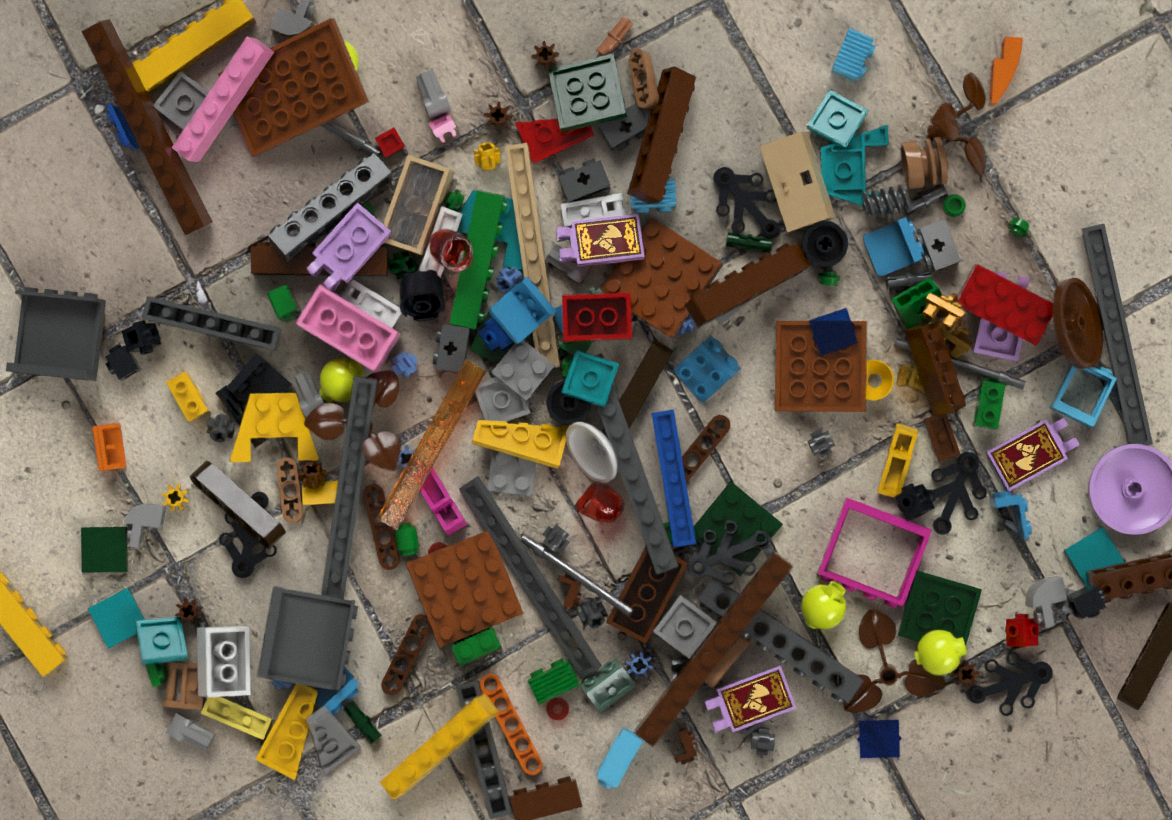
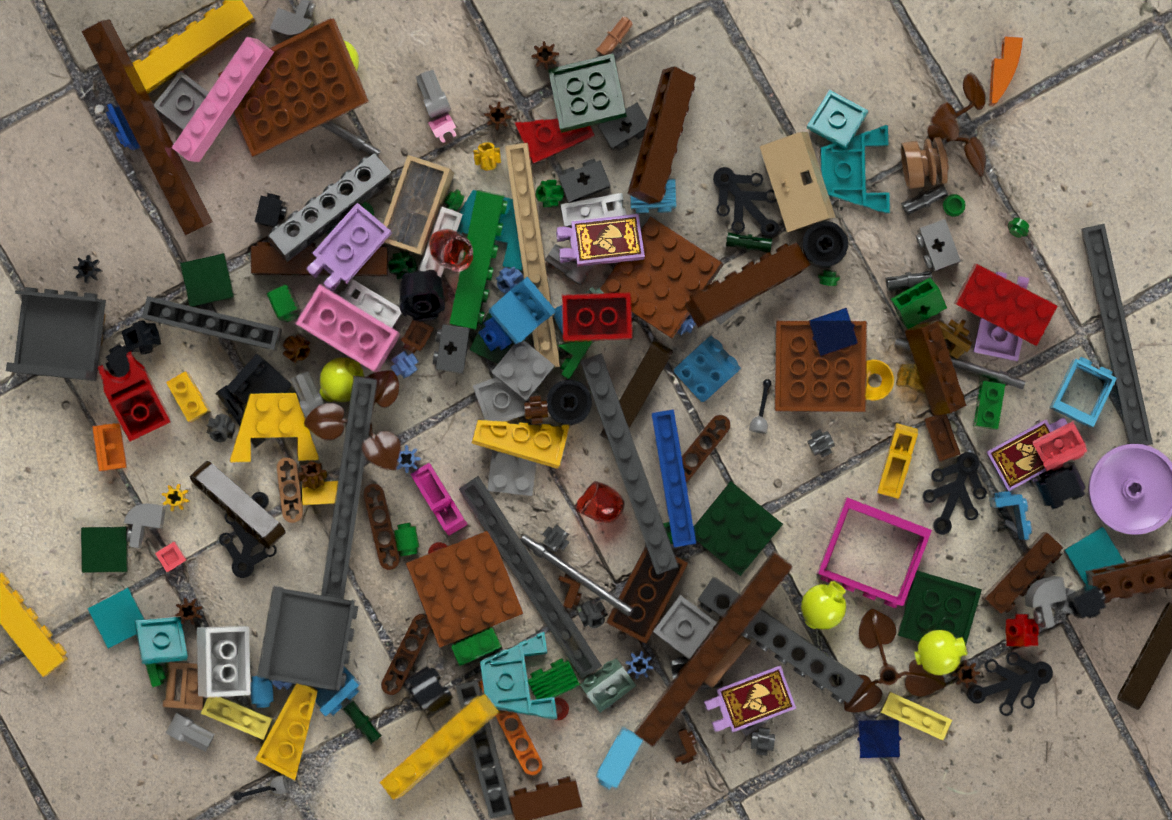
(91, 274): none -> black gear
(132, 391): none -> red brick
(171, 556): none -> coral plate
(207, 280): none -> dark green tile
(261, 692): none -> dark azure brick
(270, 210): none -> black brick
(277, 786): none -> hinge
(296, 348): none -> reddish brown gear
(330, 739): light grey wing -> none
(390, 142): red plate -> none
(416, 336): none -> reddish brown bracket
(428, 691): none -> black brick
(431, 444): clear orange tile -> none
(507, 683): none -> teal wing
(536, 409): none -> reddish brown gear
(549, 193): none -> green gear
(590, 378): teal tile -> none
(591, 451): white dish -> none
(637, 72): medium nougat beam -> none
(725, 555): black plant -> none
(758, 423): none -> hinge
(852, 55): medium azure brick -> none
(885, 201): dark grey piece -> none
(893, 247): dark azure bracket -> none
(914, 501): black brick -> none
(916, 716): none -> light yellow plate
(946, 308): pearl gold hips -> none
(1022, 573): none -> reddish brown brick
(1060, 446): none -> coral bracket
(1060, 485): none -> black brick
(1077, 323): reddish brown dish -> none

